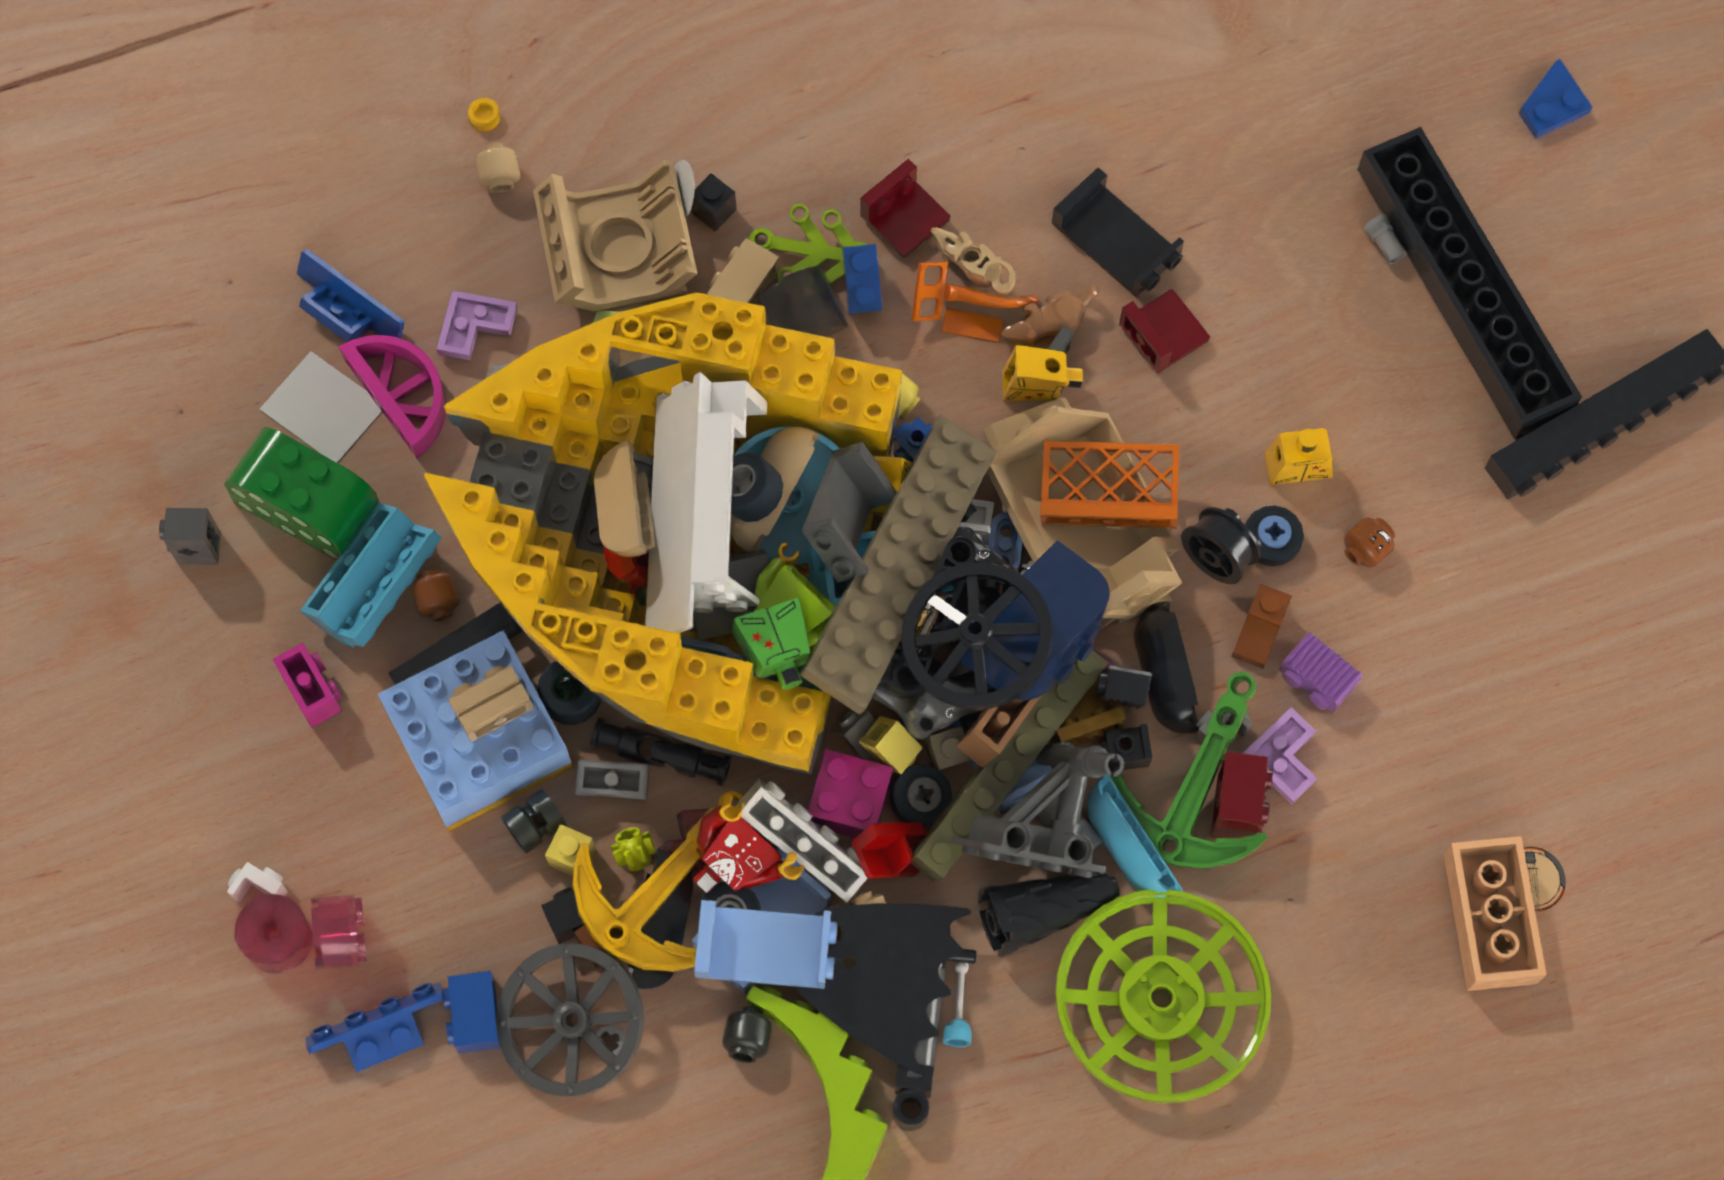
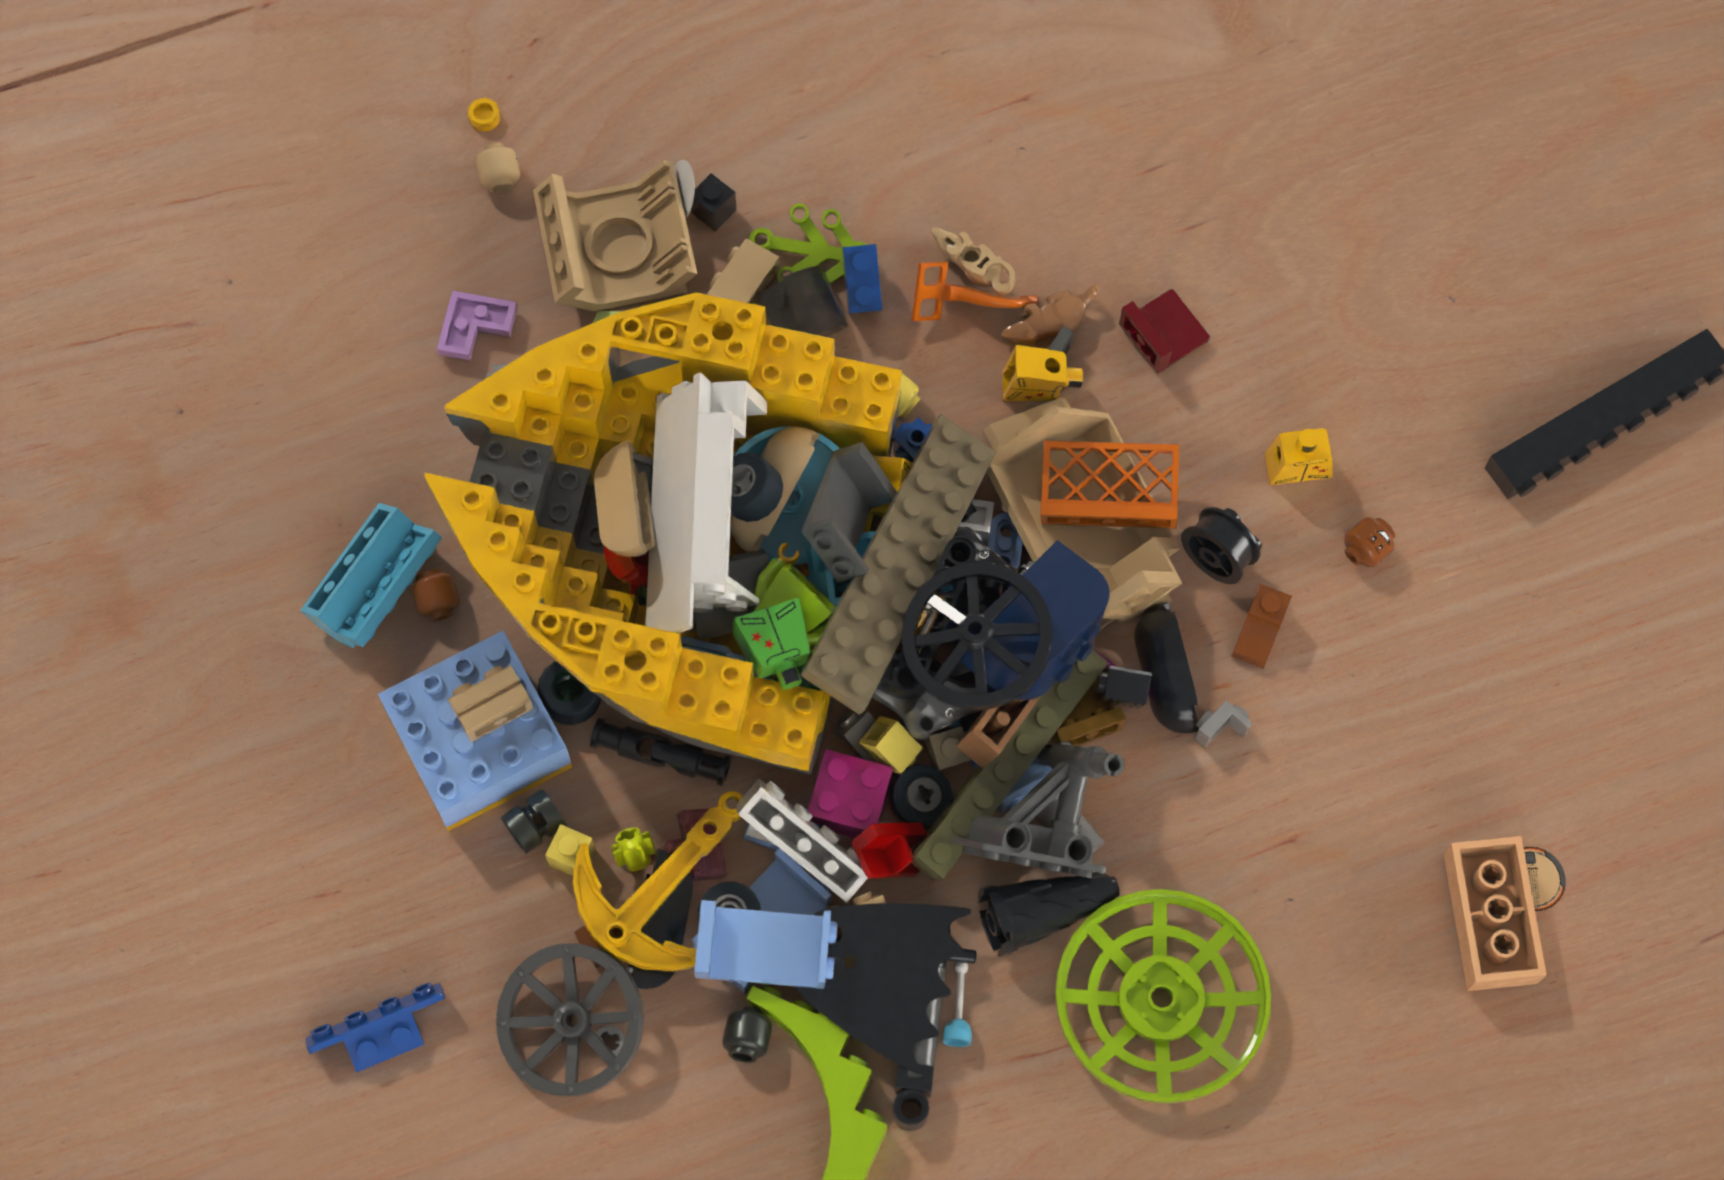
(191, 535): dark grey brick -> none
(265, 881): white bracket -> none
(268, 914): clear pink brick -> none
(301, 492): green brick -> none
(307, 684): dark pink brick -> none
(322, 407): white sticker -> none
(336, 933): clear pink brick -> none
(342, 304): blue bracket -> none
(392, 347): dark pink window -> none
(472, 1012): blue piece -> none
(480, 628): black fence -> none
(563, 915): black brick -> none
(612, 779): light grey brick -> none
(738, 852): red torso -> none
(902, 210): dark red bracket -> none
(972, 325): orange sticker -> none
(1115, 235): black panel -> none
(1127, 839): medium azure brick -> none
(1140, 752): black brick -> none
(1189, 801): bright green piece -> none
(1241, 796): dark red brick -> none
(1276, 549): black wheel -> none
(1280, 745): lavender plate -> none
(1320, 673): medium lavender brick -> none
(1382, 234): light grey pin -> none
(1468, 282): black brick -> none
(1554, 102): blue wing -> none

